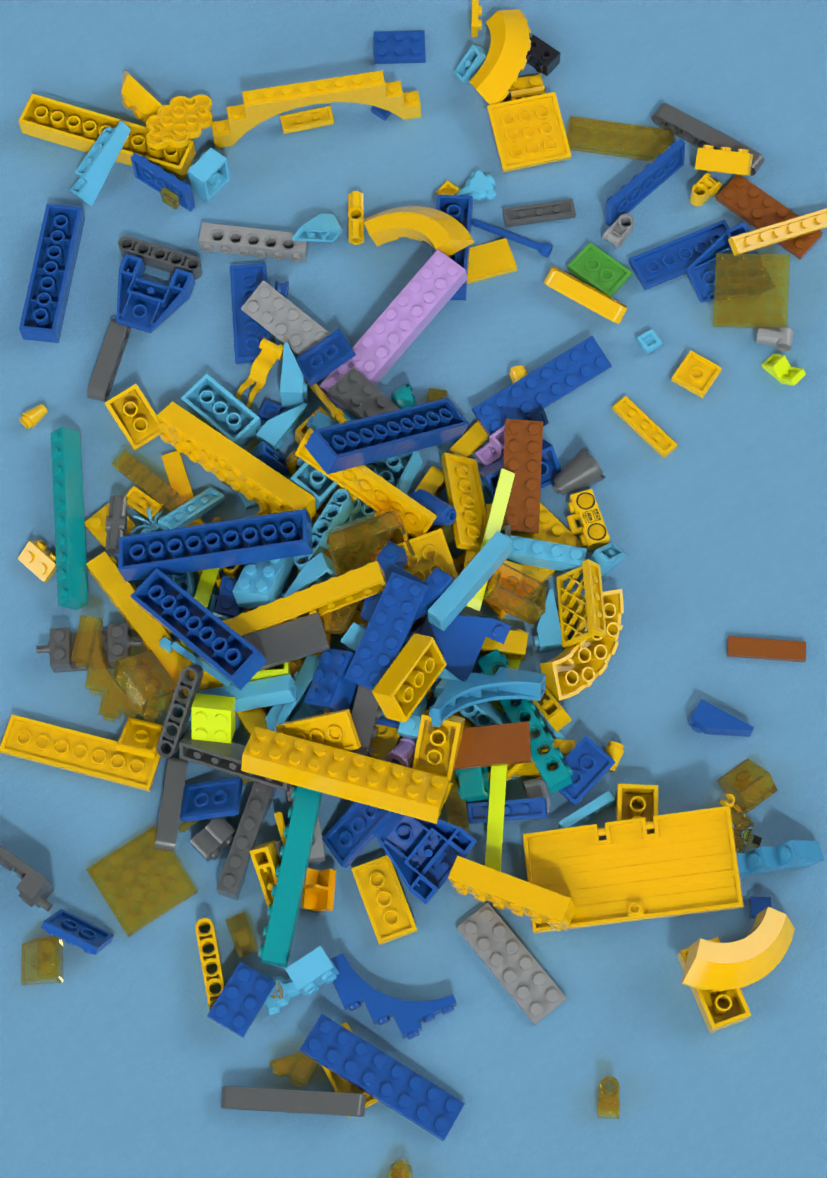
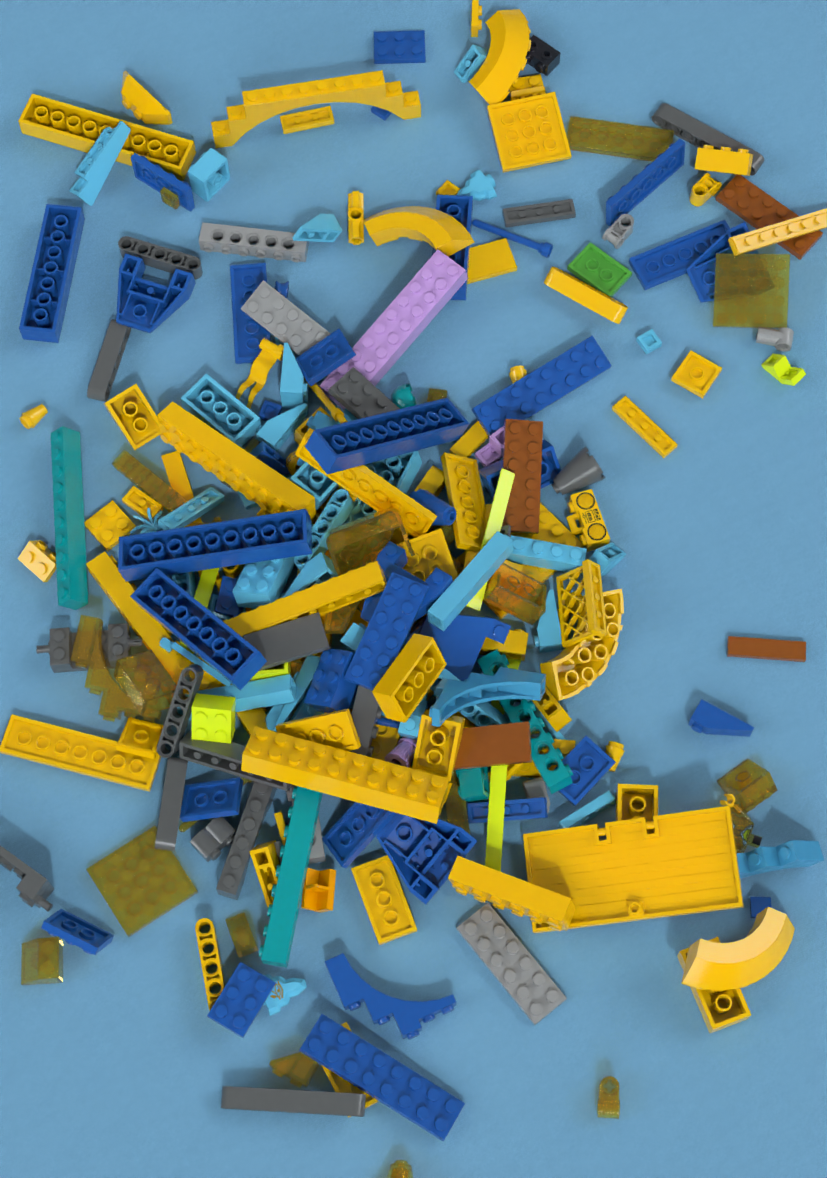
(116, 523): dark grey piece -> none
(179, 122): yellow plate -> none
(312, 971): medium azure brick -> none
(538, 415): dark blue tile -> none

